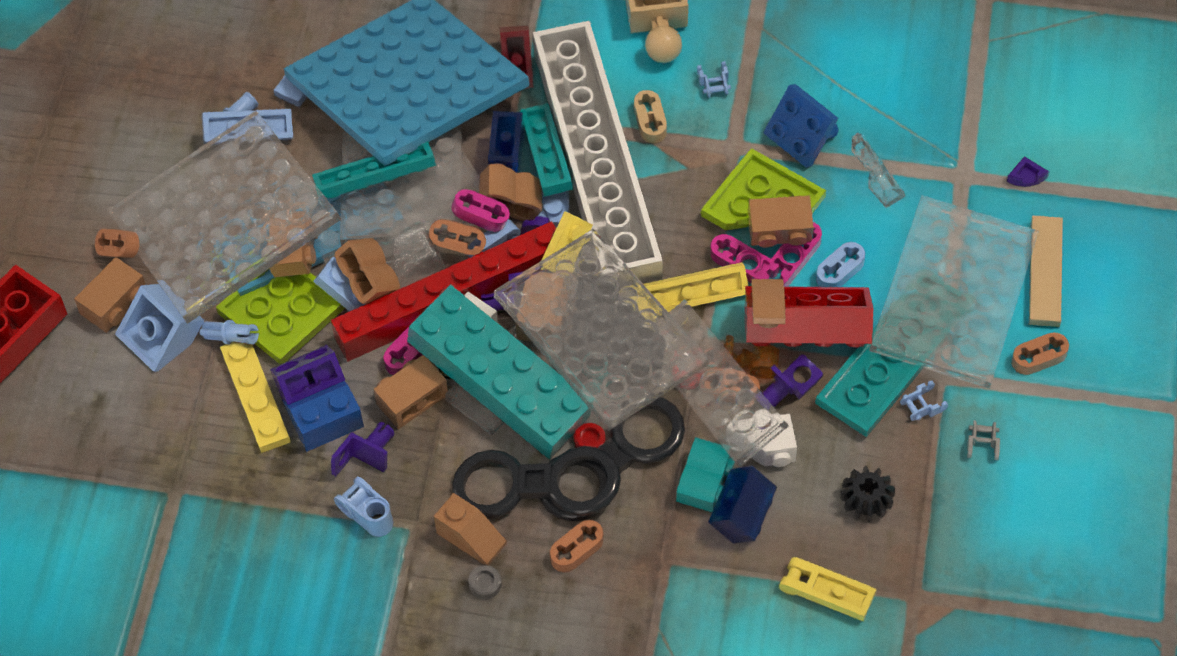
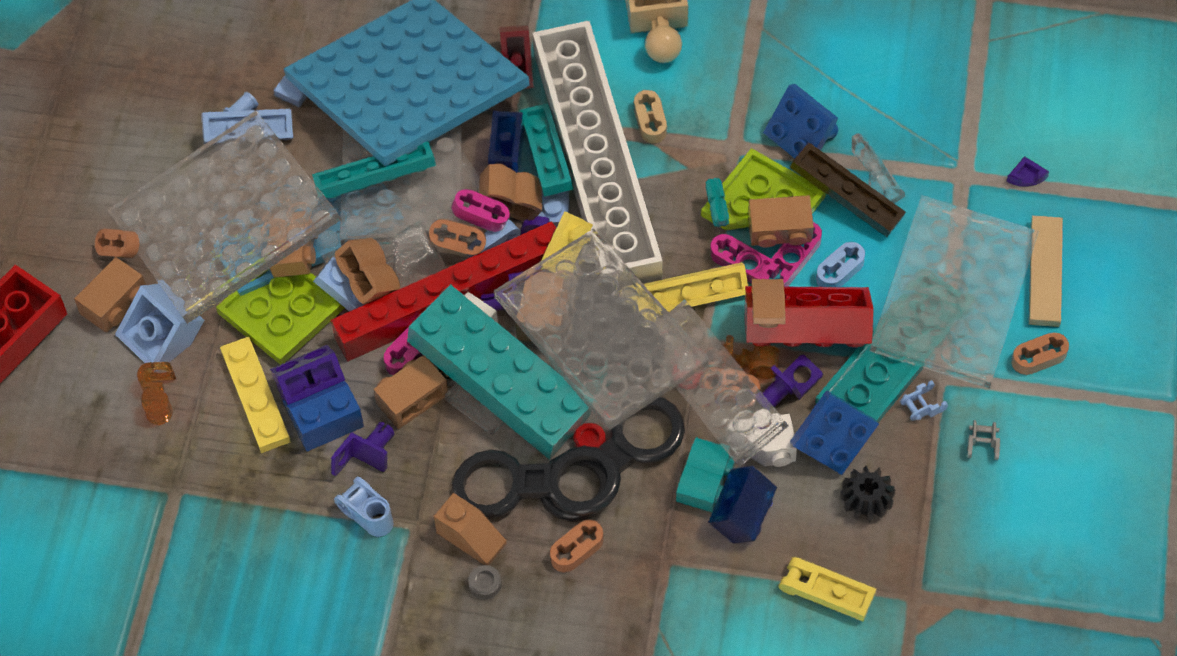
(154, 399): none -> clear orange leg
(229, 332): light blue axle -> none
(705, 81): light blue piece -> none
(716, 200): none -> teal piece
(834, 432): none -> blue plate
(847, 189): none -> dark brown plate

